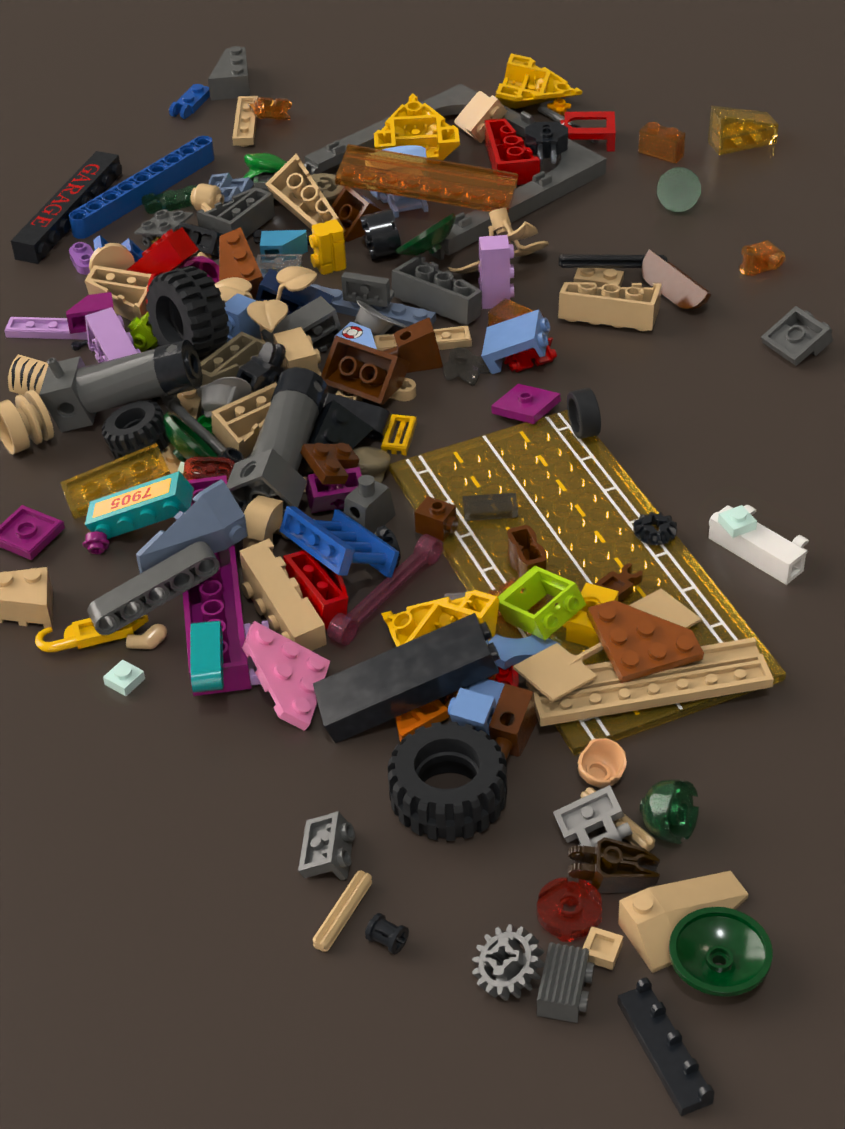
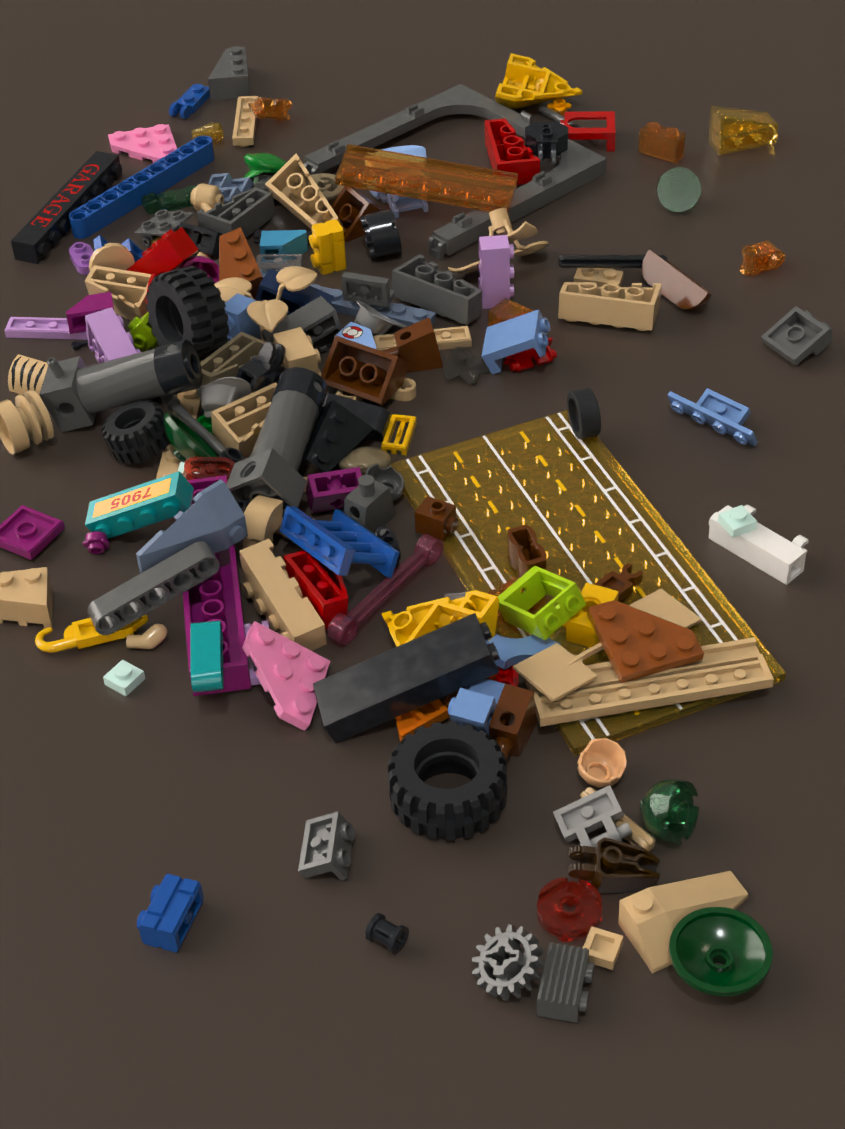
(113, 477): clear yellow plate -> none
(144, 142): none -> bright pink plate
(170, 912): none -> blue brick
(212, 130): none -> clear yellow cone
(330, 460): reddish brown plate -> none
(342, 911): tan axle -> none
(388, 477): none -> dark grey hair
(418, 126): yellow wedge -> none
(429, 239): dark green dish -> none
(476, 112): tan bracket -> none
(490, 506): clear smoke tile -> none
(526, 403): magenta plate -> none
(649, 535): black gear -> none
(665, 1049): black hinge -> none
(719, 412): none -> medium blue bracket

